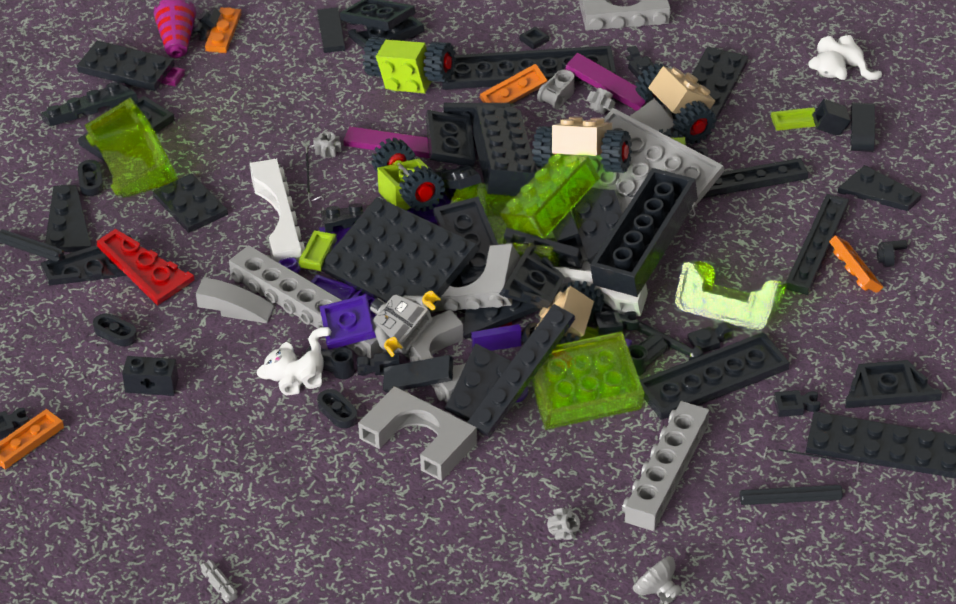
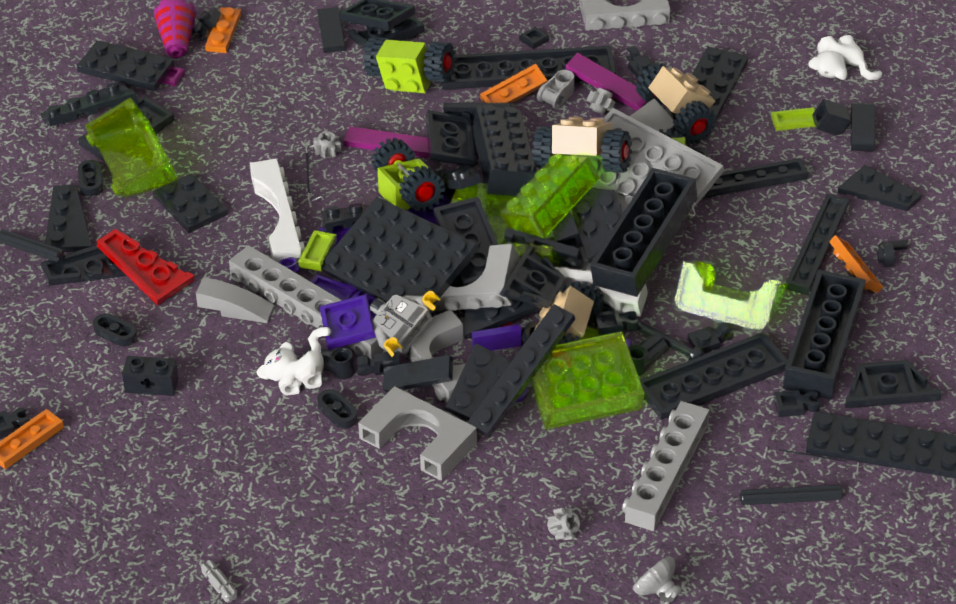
(824, 334): none -> black brick

